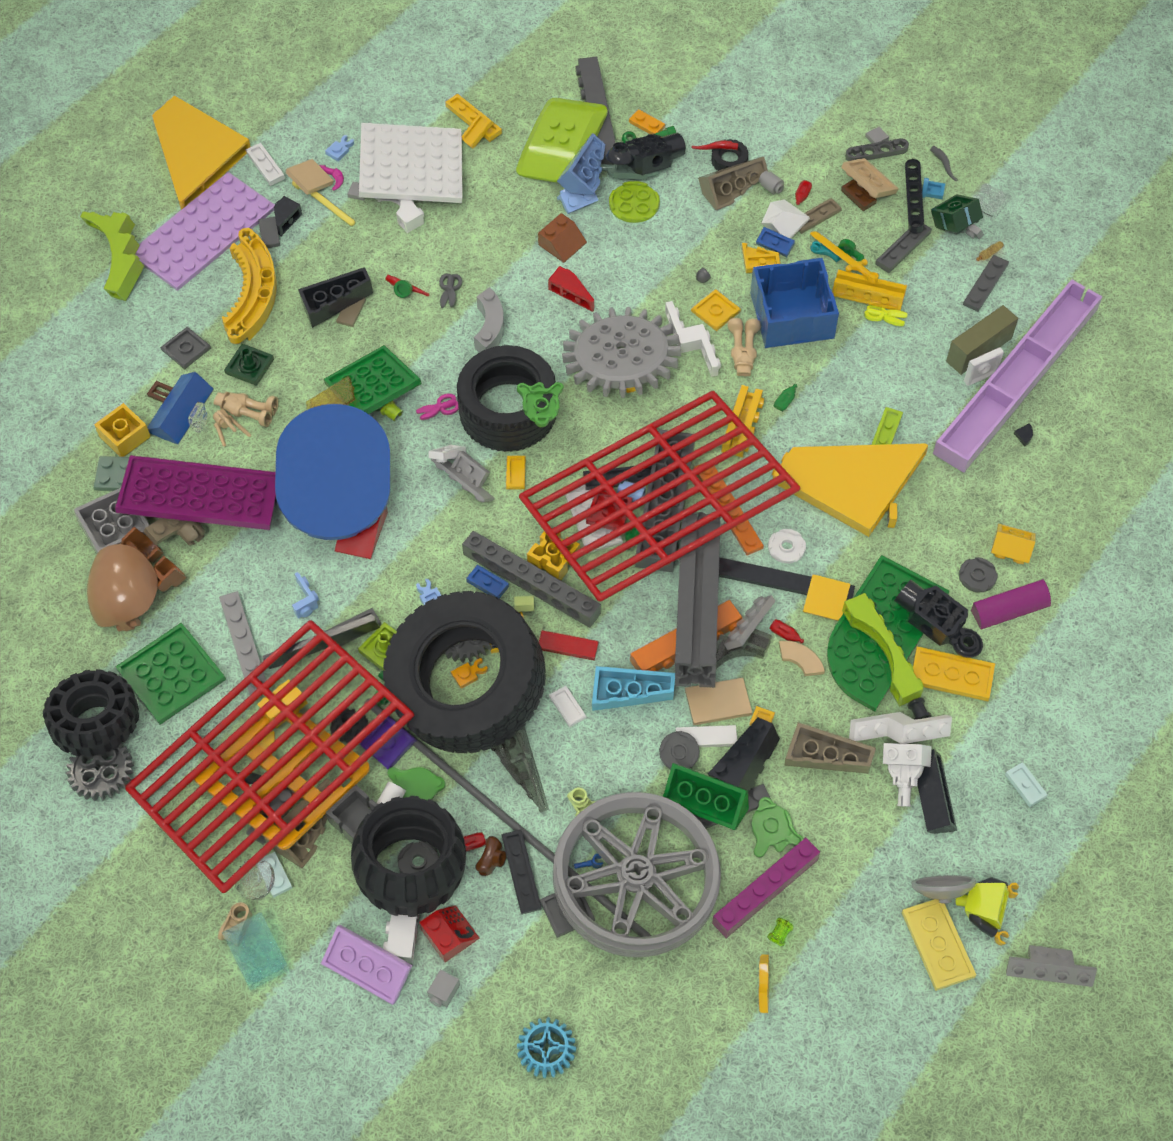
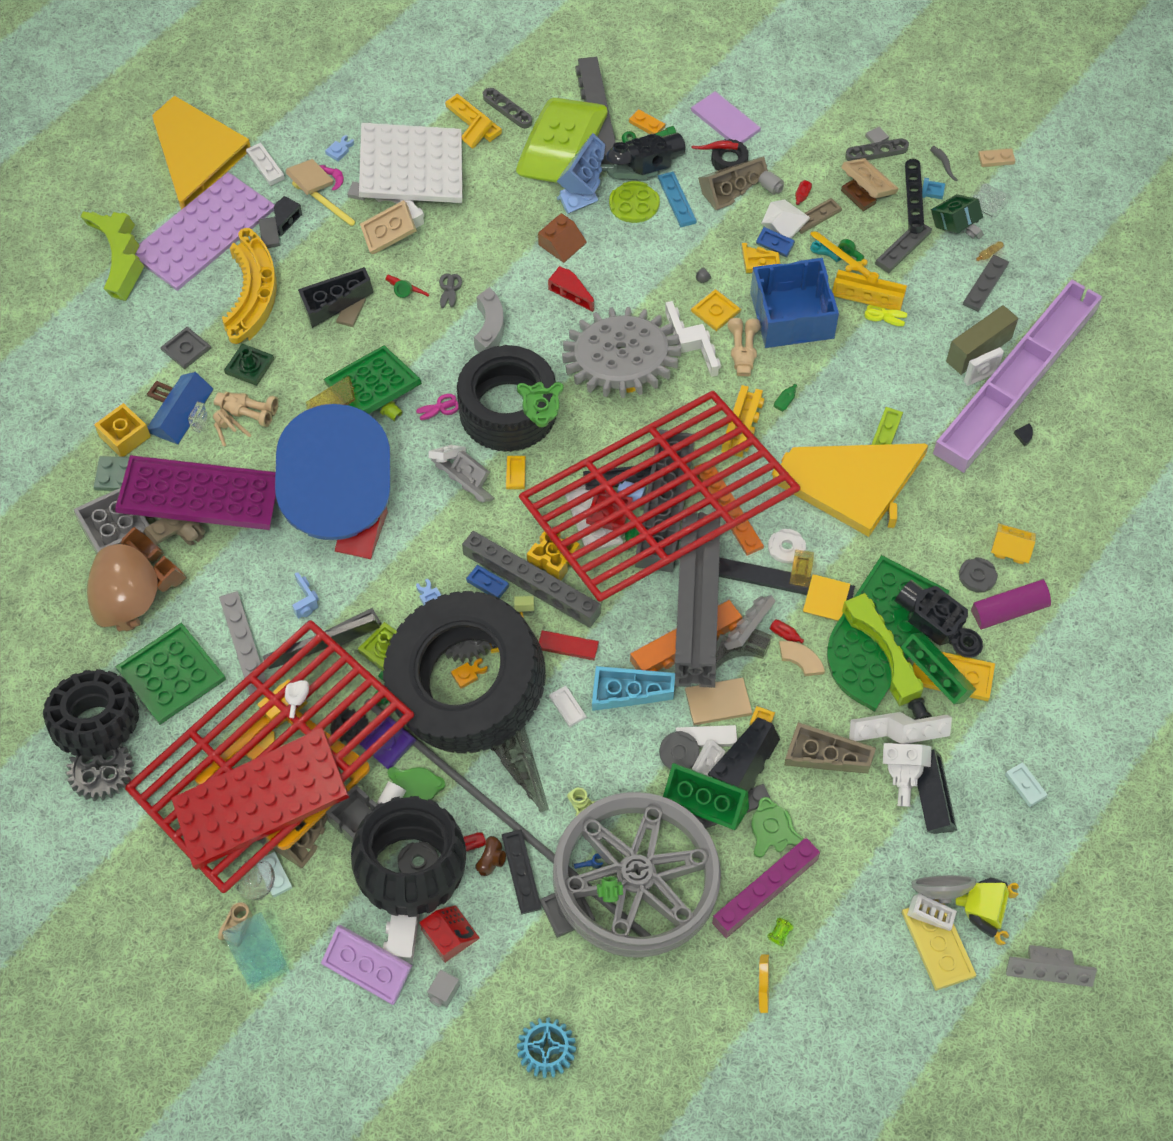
(259, 798): none -> red plate
(296, 694): none -> white piece
(388, 227): none -> tan plate
(510, 106): none -> dark grey beam
(610, 889): none -> bright green gear
(677, 199): none -> dark azure tile
(708, 757): none -> white plate
(725, 118): none -> lavender tile
(801, 568): none -> clear yellow slope
(921, 915): none -> white slope
(938, 668): none -> green brick
(996, 157): none -> tan plate

